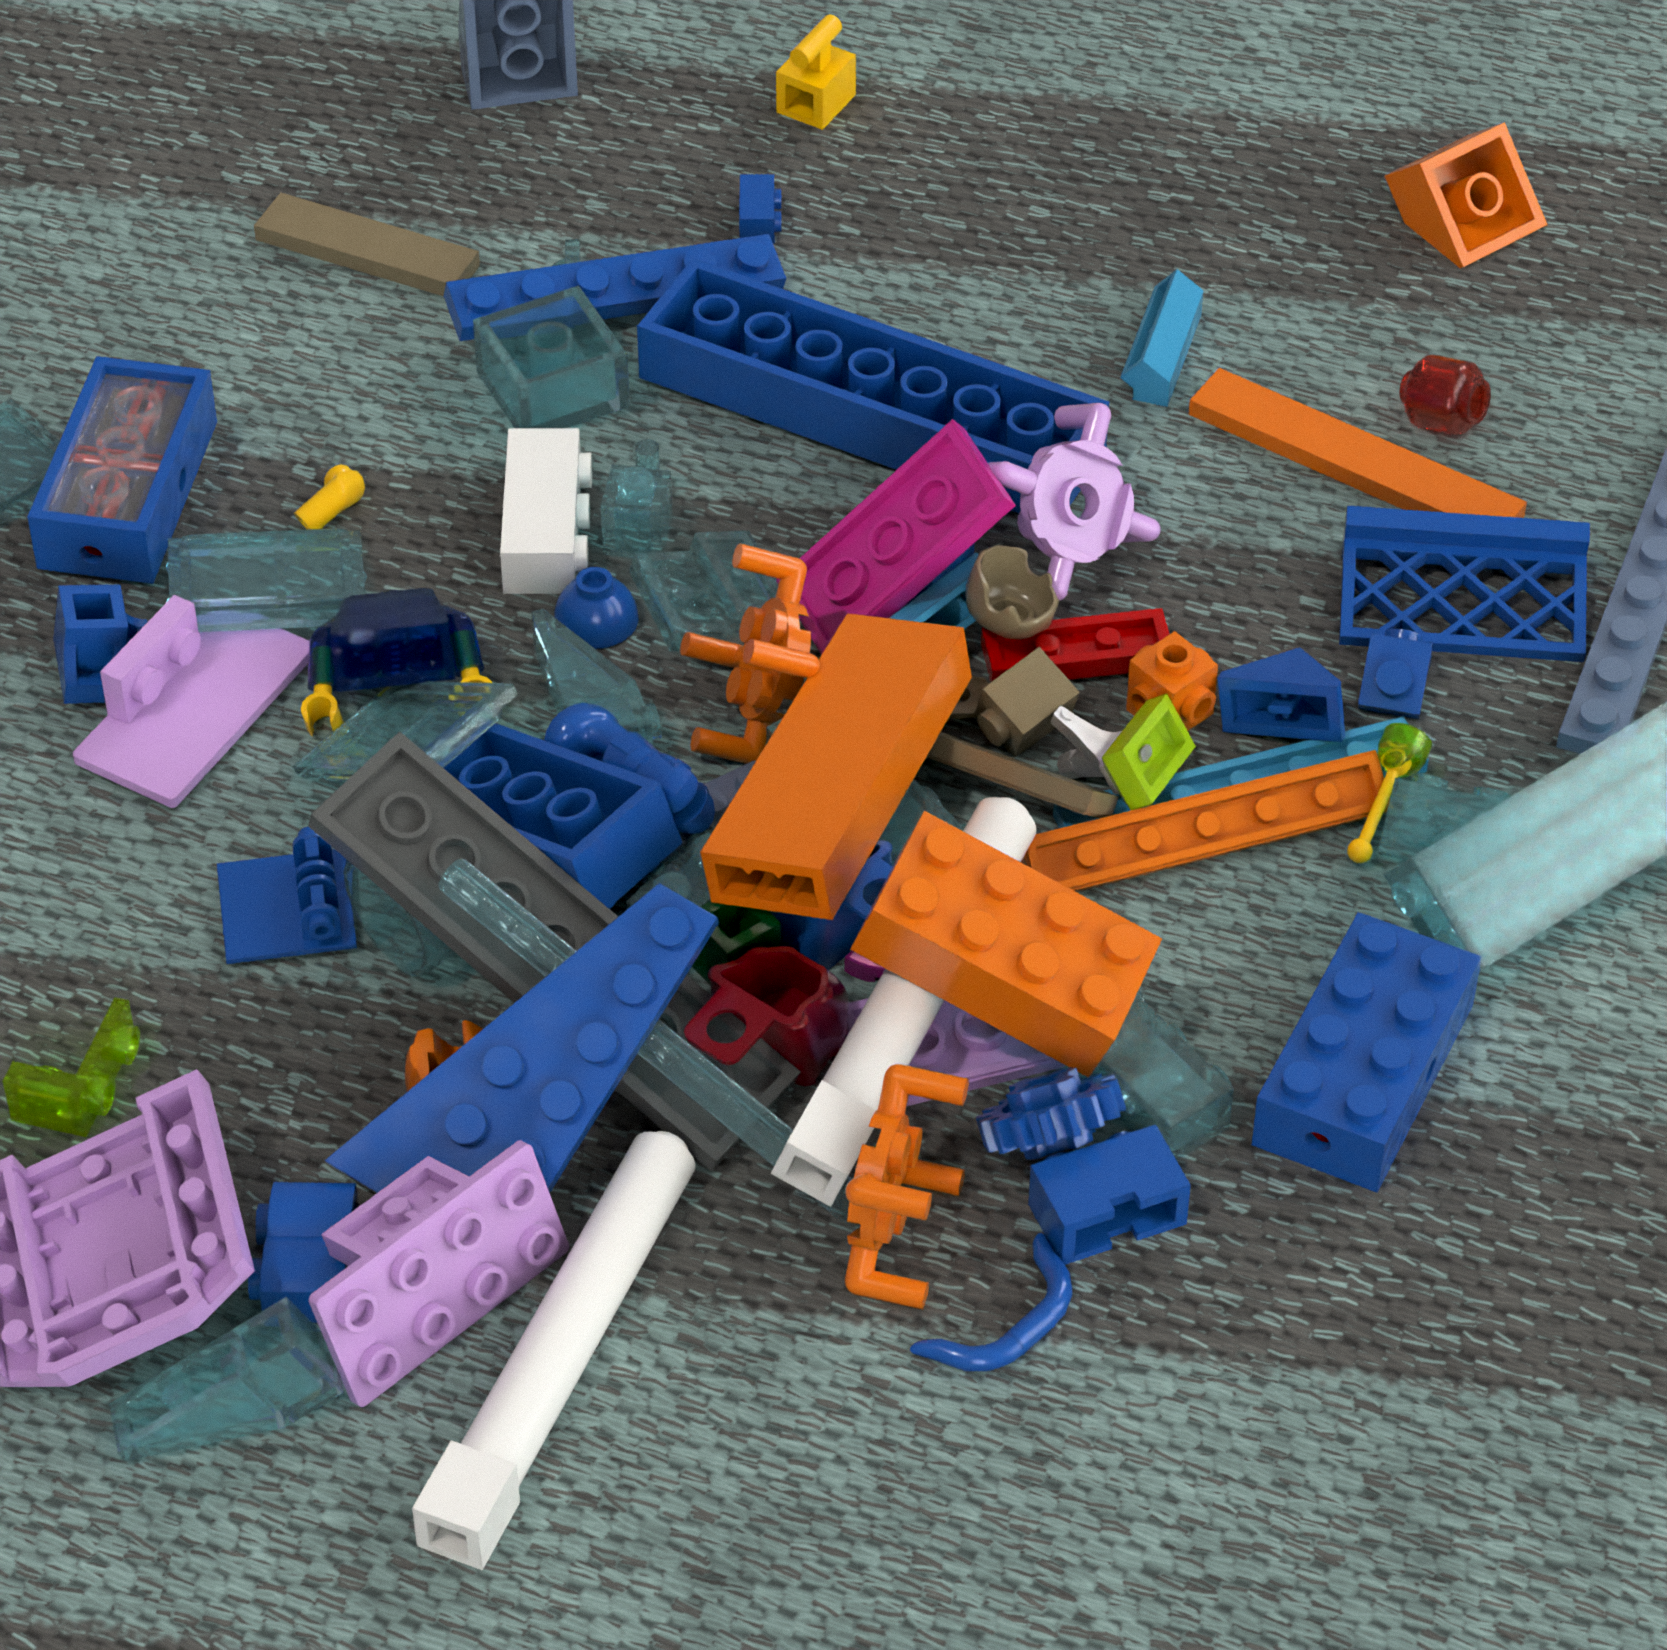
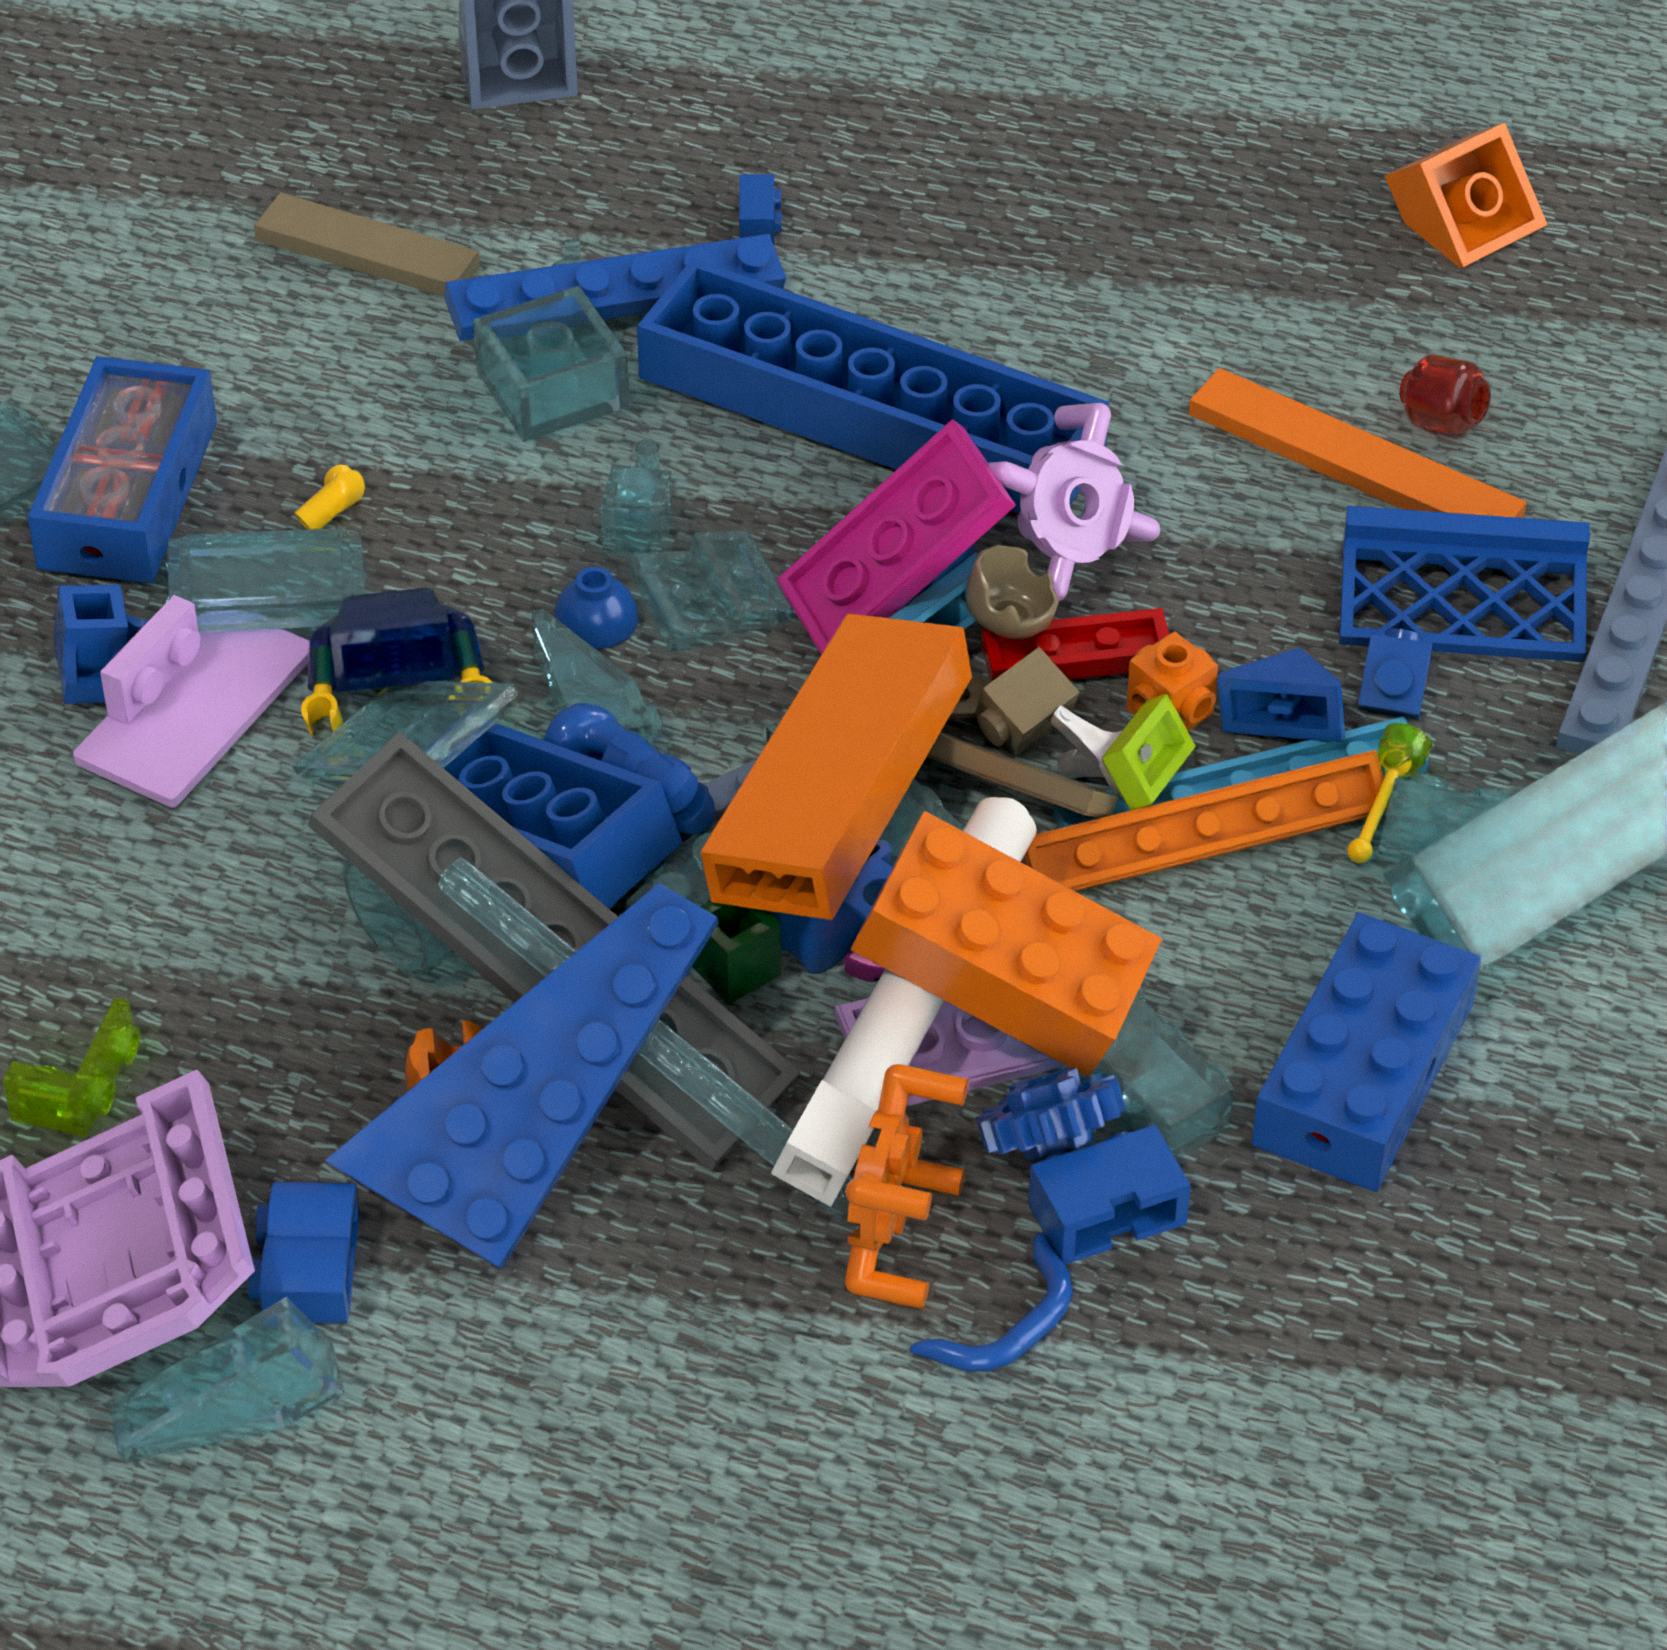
(286, 903): blue hinge -> none
(431, 1263): lavender bracket -> none
(479, 1480): white brick -> none
(544, 510): white brick -> none
(769, 662): orange plate -> none
(782, 1000): dark red piece -> none
(816, 77): yellow brick -> none
(1163, 339): dark azure piece -> none

